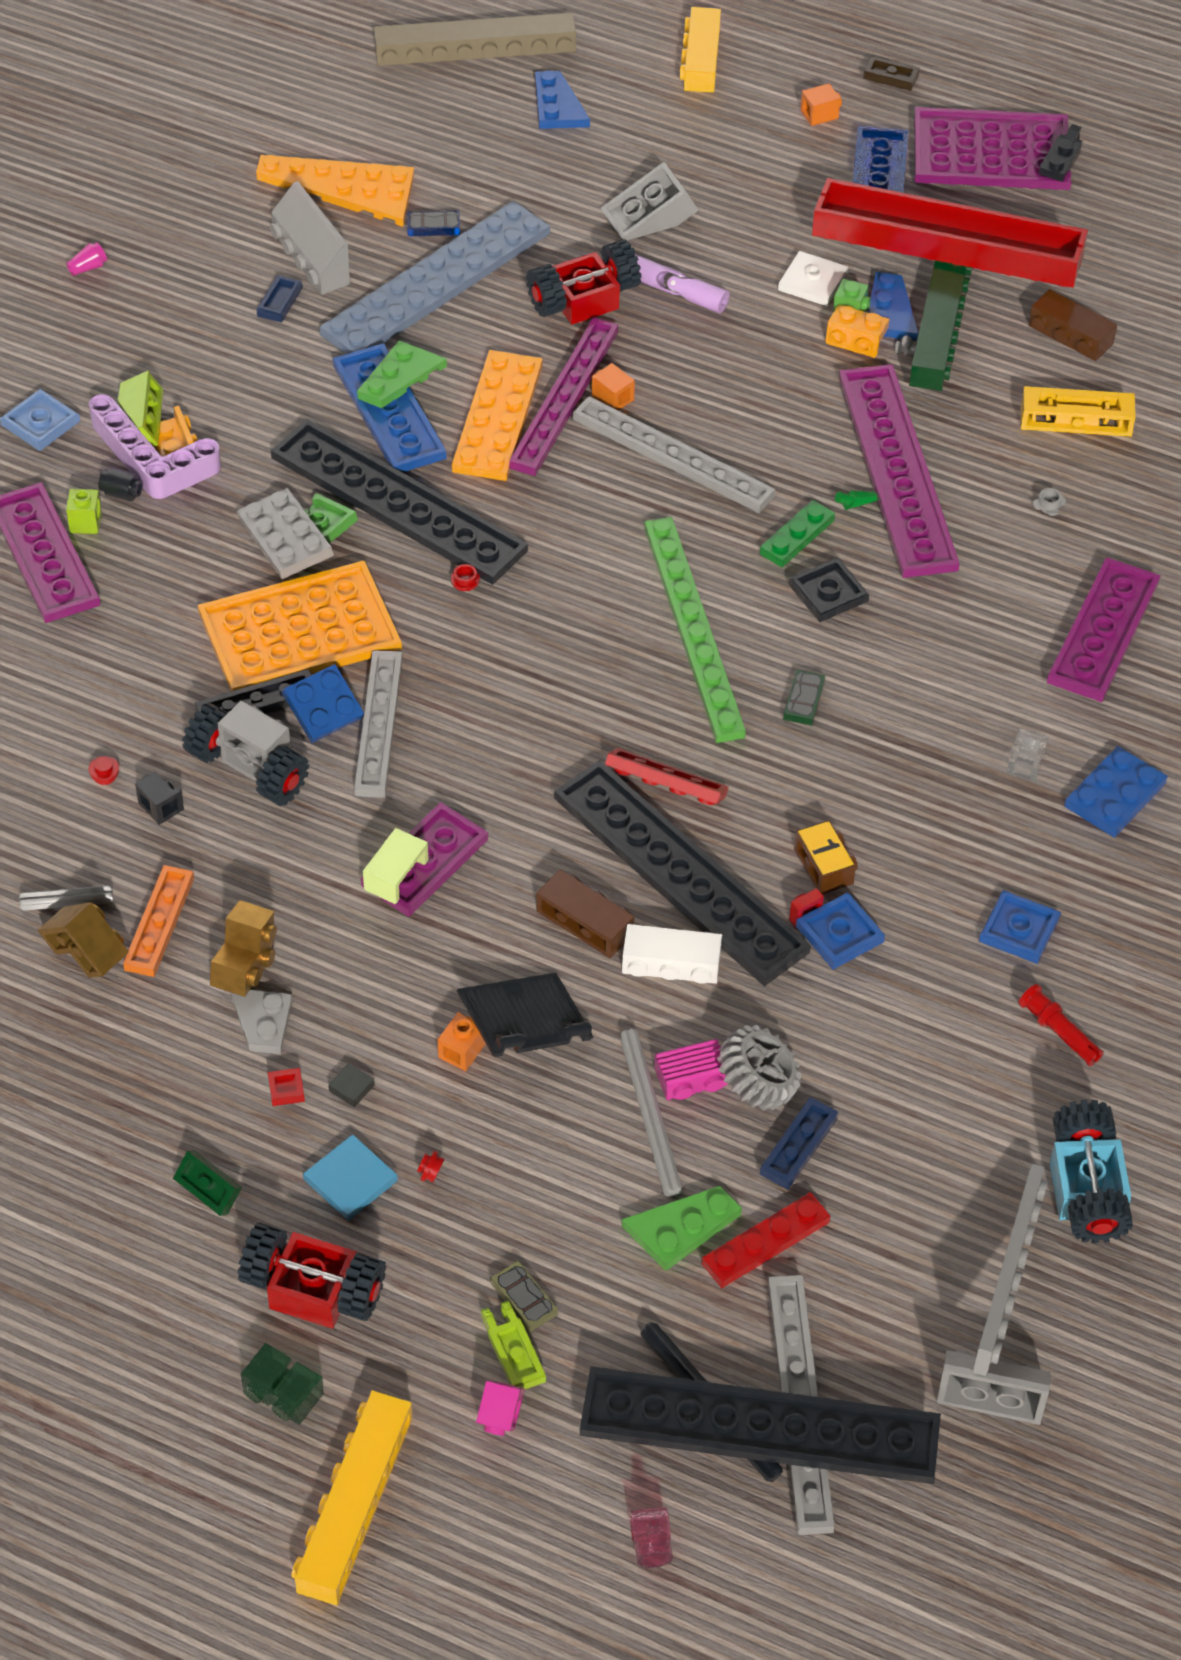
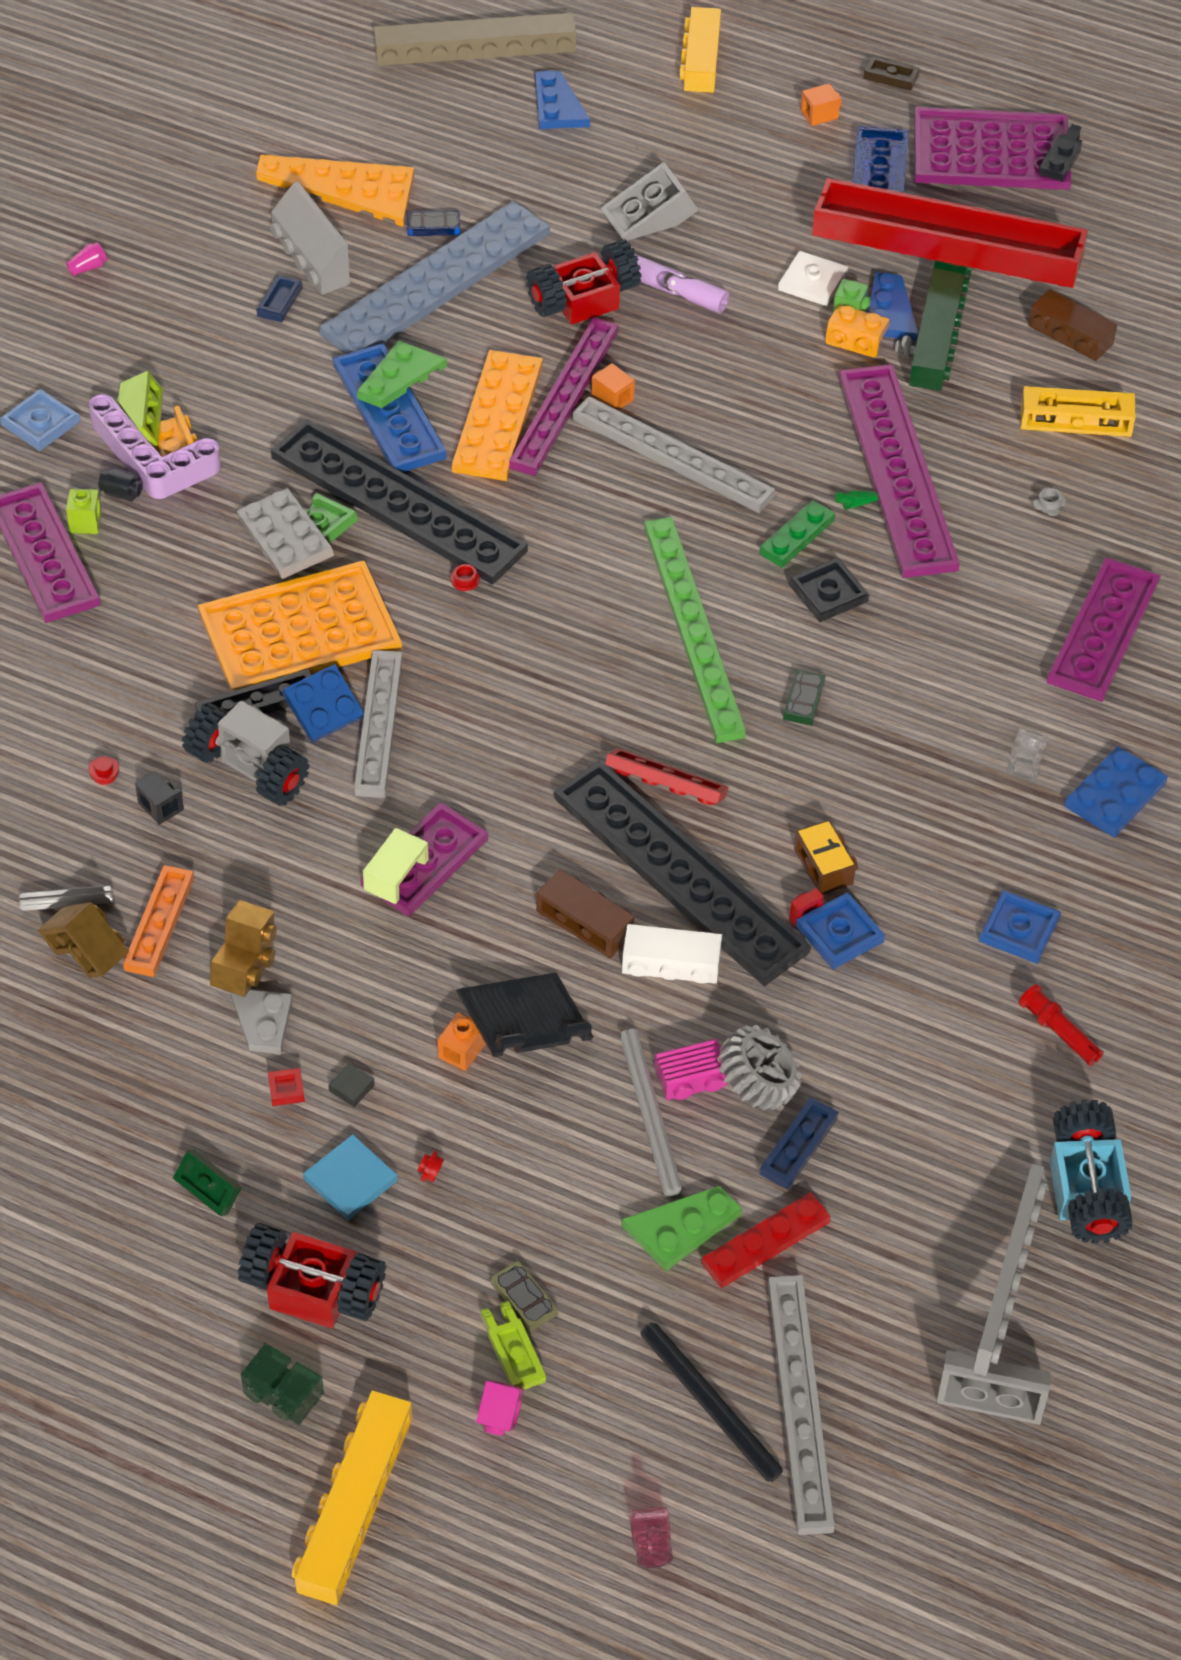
(761, 1425): black plate -> none

